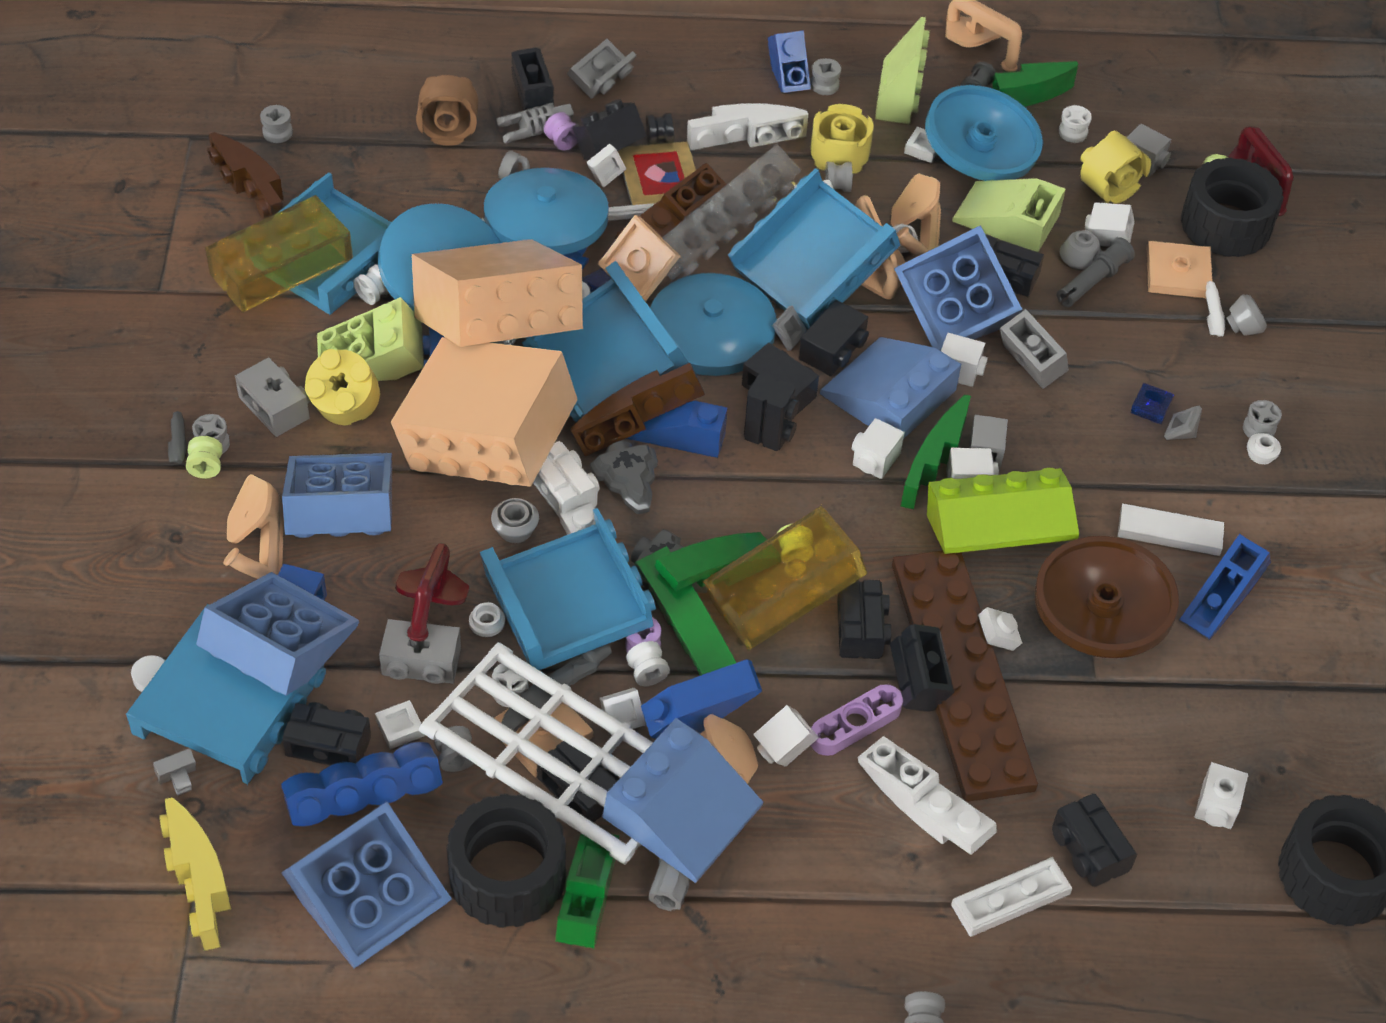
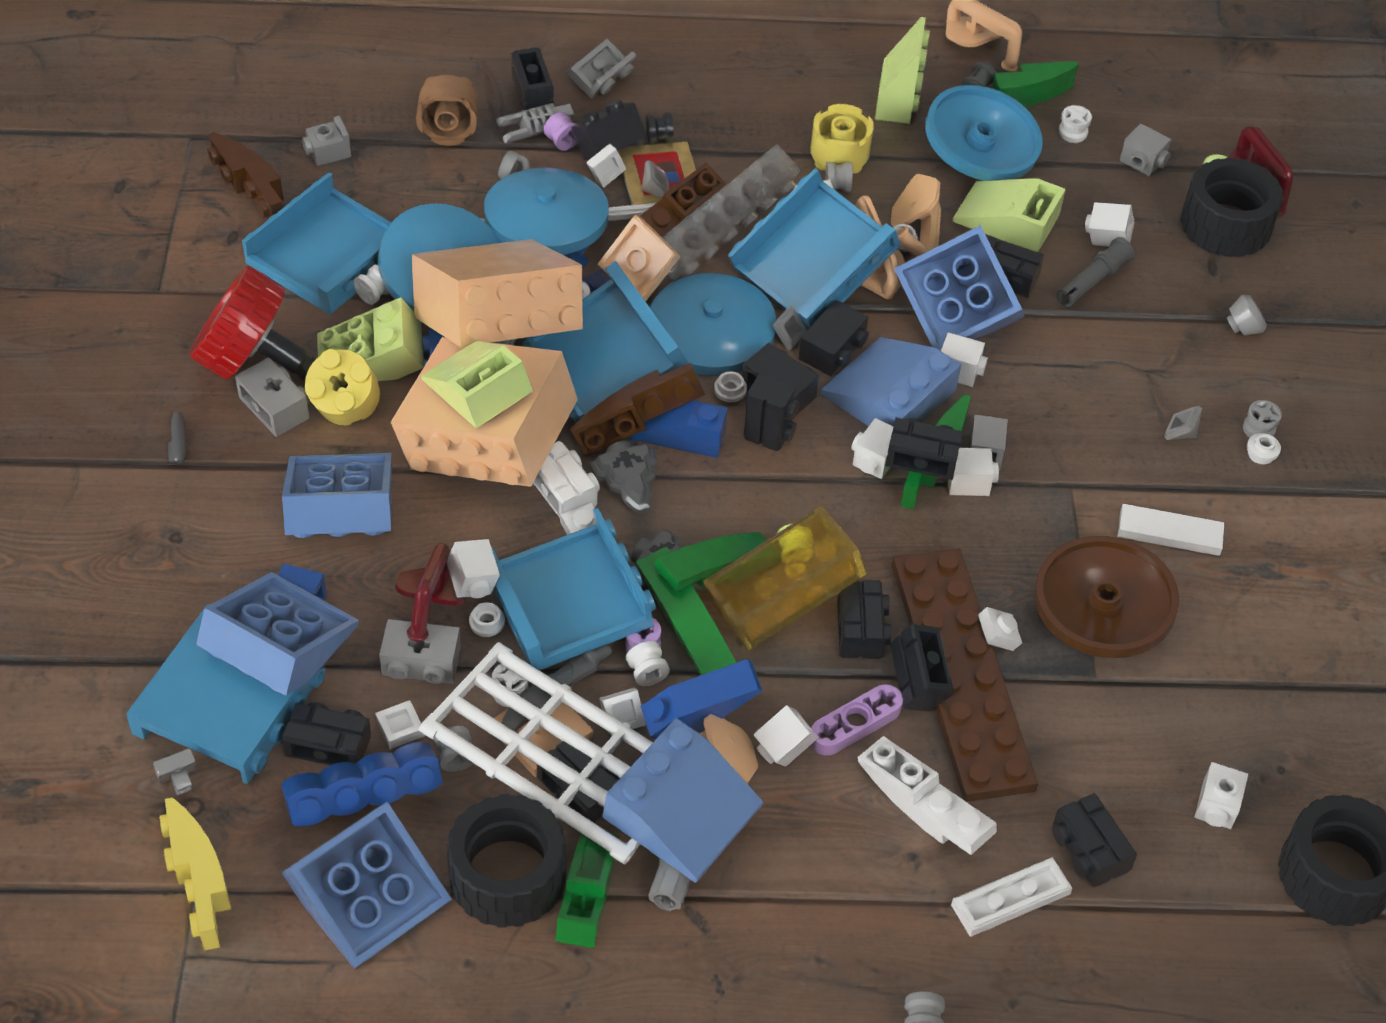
(144, 670): white tile -> none
(204, 457): yellowish green wheel -> none
(212, 426): light grey wheel -> none
(243, 326): none -> red wheel
(257, 507): light nougat piece -> none
(276, 124): light grey wheel -> none
(279, 253): clear yellow piece -> none
(327, 142): none -> light grey brick
(473, 568): none -> white brick
(480, 381): none -> yellowish green slope
(515, 519): light grey cone -> none
(654, 180): none -> light grey slope
(730, 387): none -> white plate
(752, 122): white slope -> none
(789, 61): slope -> none
(825, 76): light grey wheel -> none
(919, 146): white plate -> none
(924, 448): none -> black brick
(1002, 510): lime slope -> none
(1034, 349): light grey brick -> none
(1080, 249): light grey cone -> none
(1114, 168): light yellow brick -> none
(1152, 403): clear blue plate -> none
(1178, 269): light nougat plate -> none
(1216, 318): white piece -> none
(1226, 586): blue slope -> none

